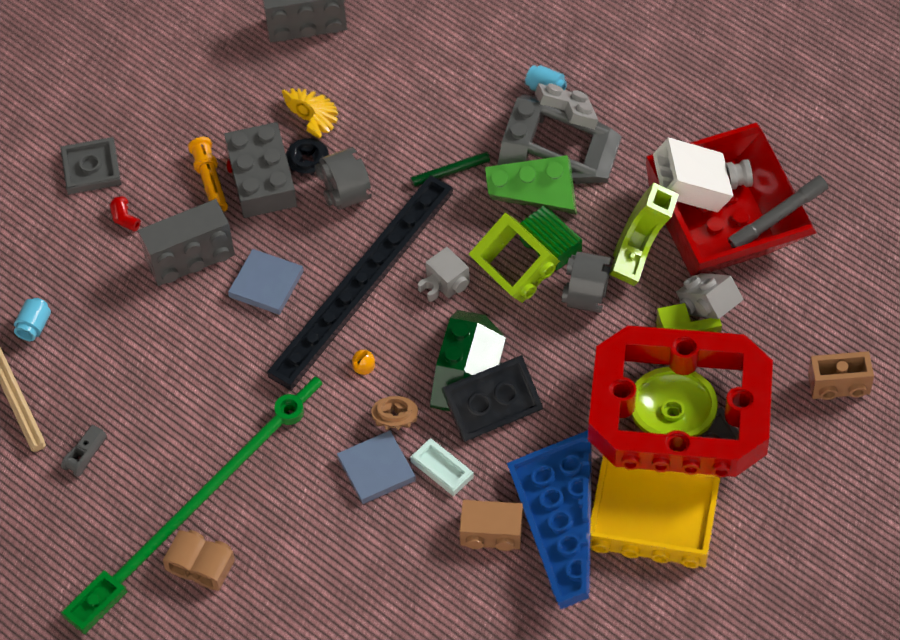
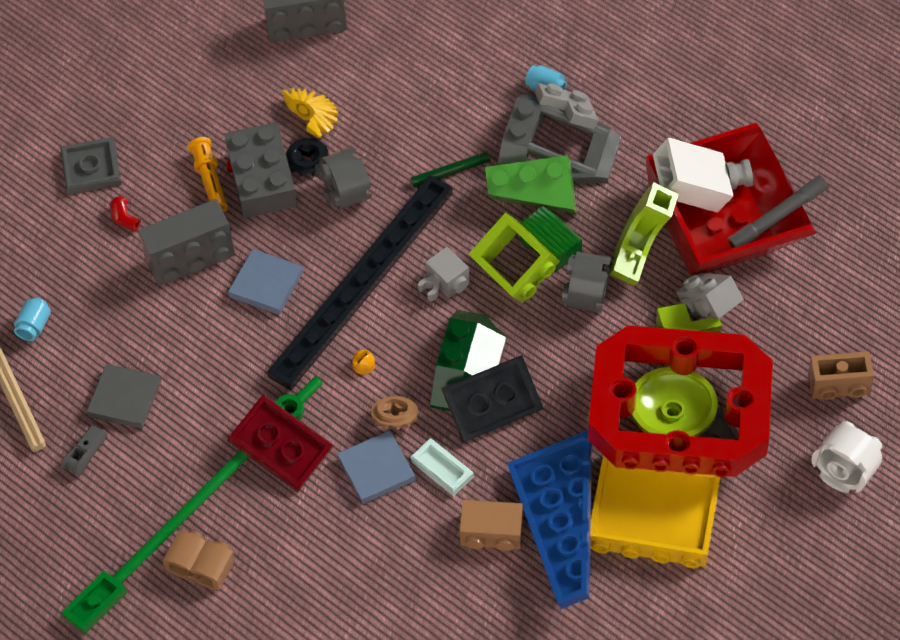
(124, 396): none -> dark grey tile
(280, 443): none -> dark red tile
(847, 458): none -> white brick

